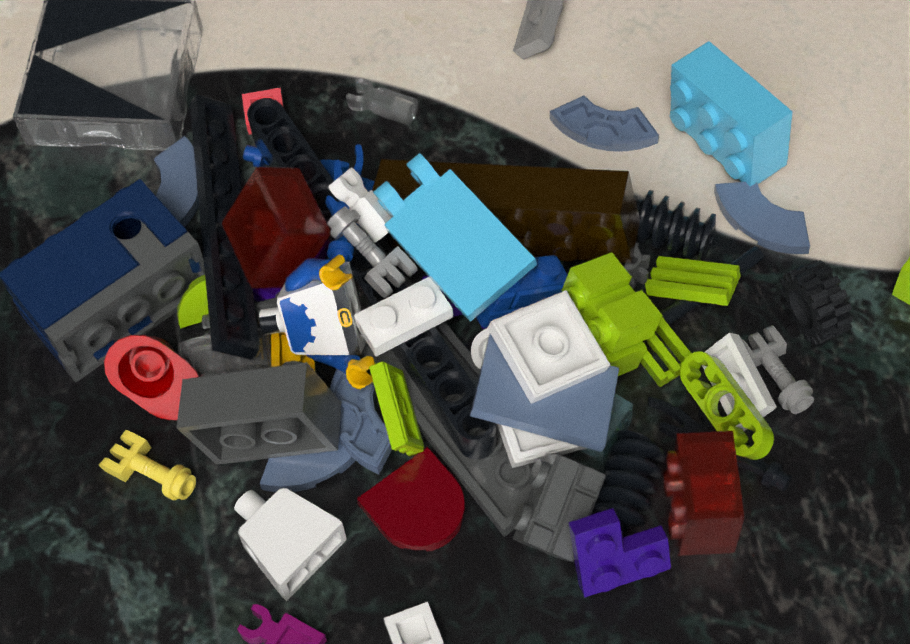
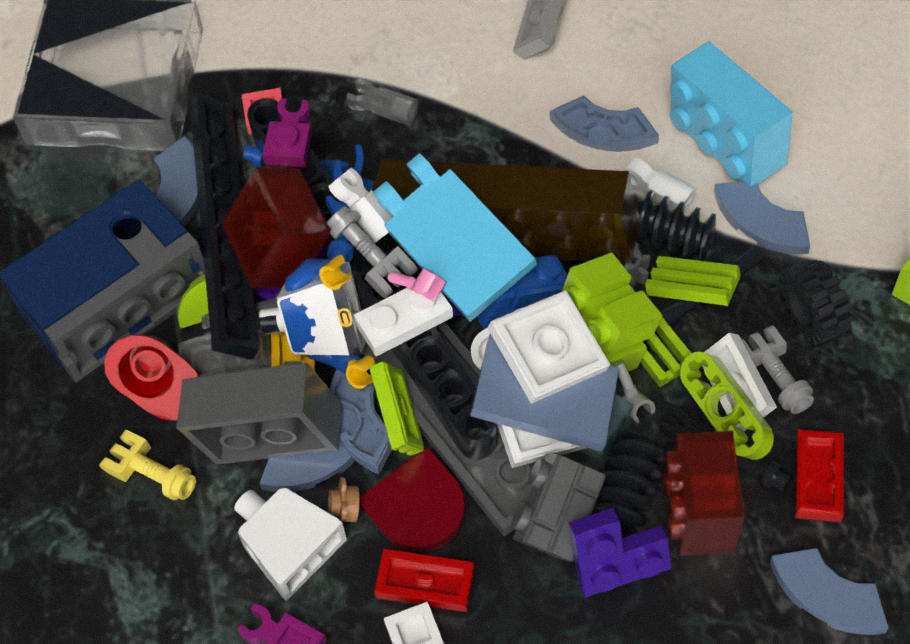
(290, 139): none -> magenta plate
(344, 502): none -> medium nougat plate
(423, 579): none -> red plate
(426, 284): none -> bright pink hand
(631, 393): none -> light grey hand
(661, 182): none -> white bar
(819, 475): none -> red plate
(827, 596): none -> sand blue tile

